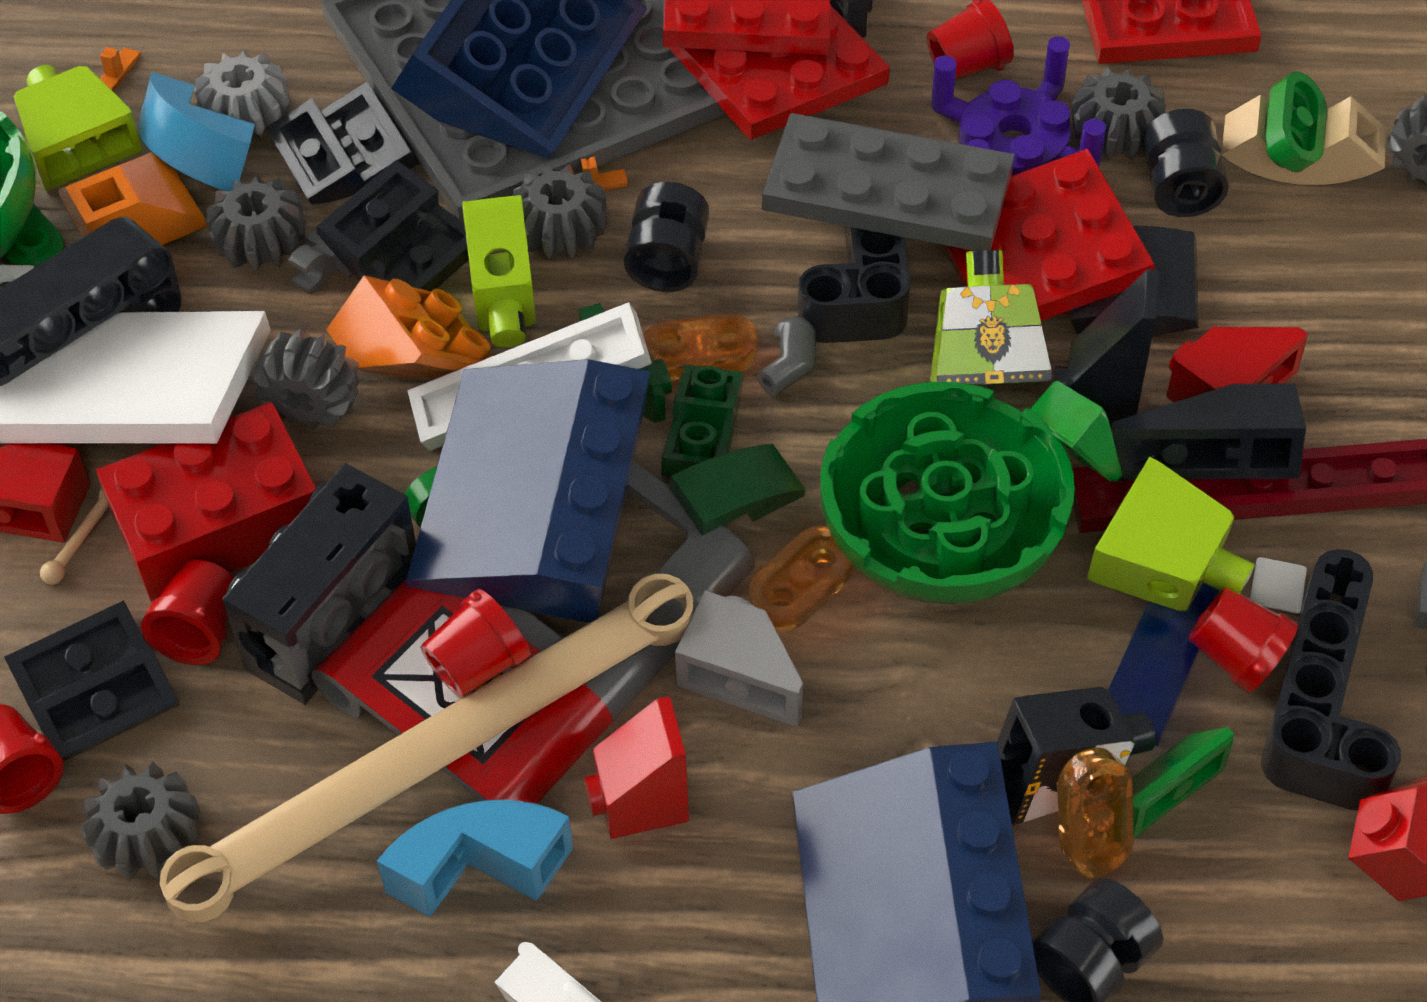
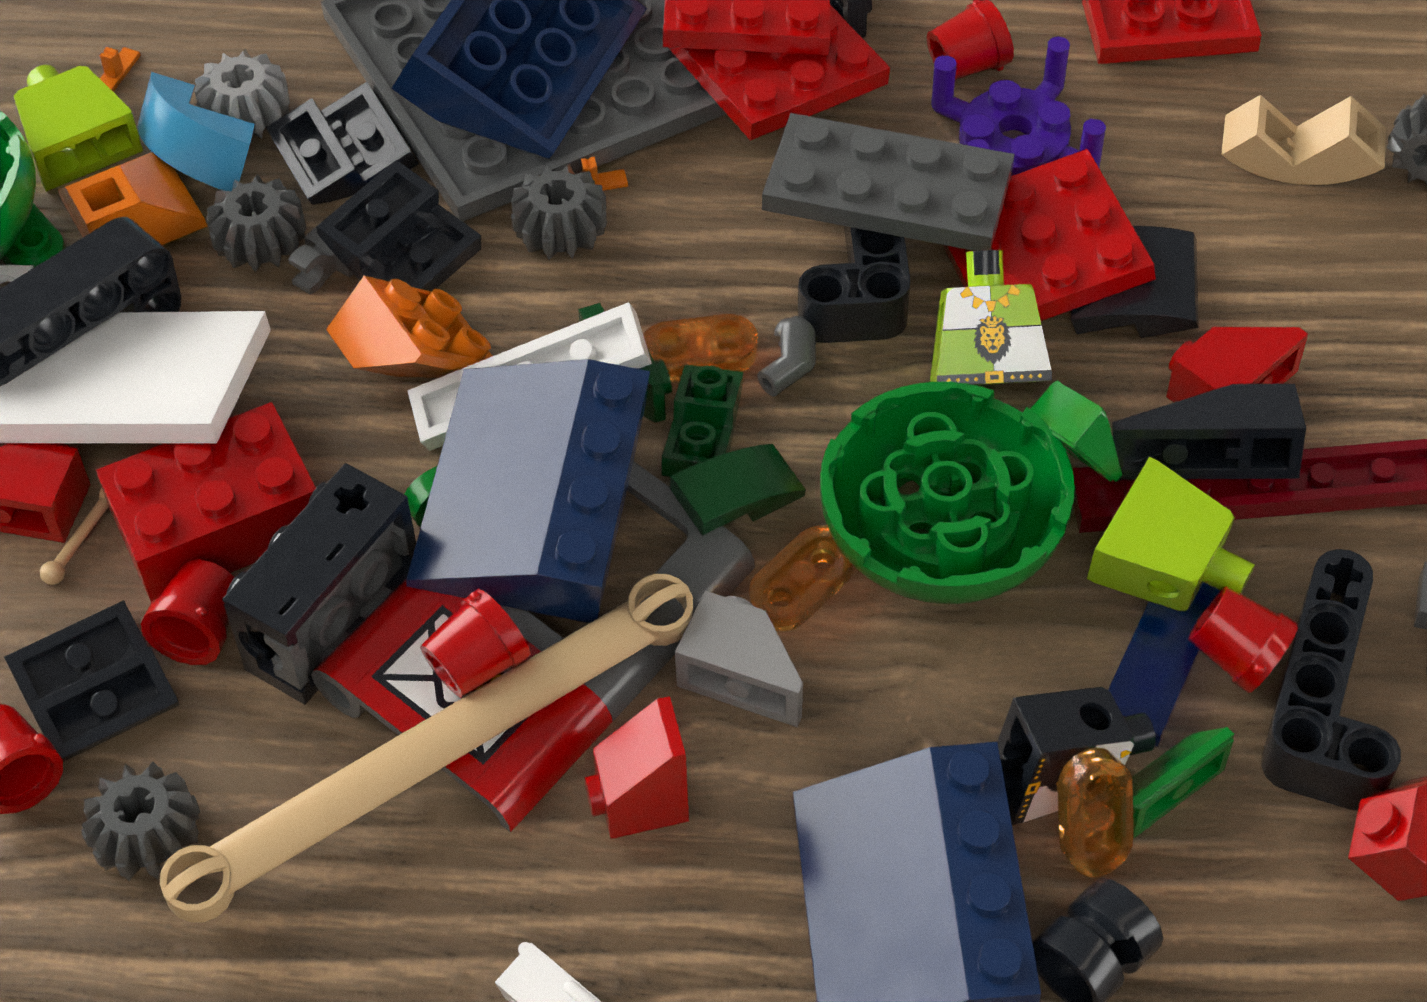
(307, 378): dark grey gear -> none
(500, 280): lime torso -> none
(502, 838): dark azure brick -> none
(666, 237): black wheel -> none
(1112, 353): black slope -> none
(1123, 104): dark grey gear -> none
(1185, 163): black wheel -> none
(1278, 585): white sticker -> none
(1296, 122): green plate -> none

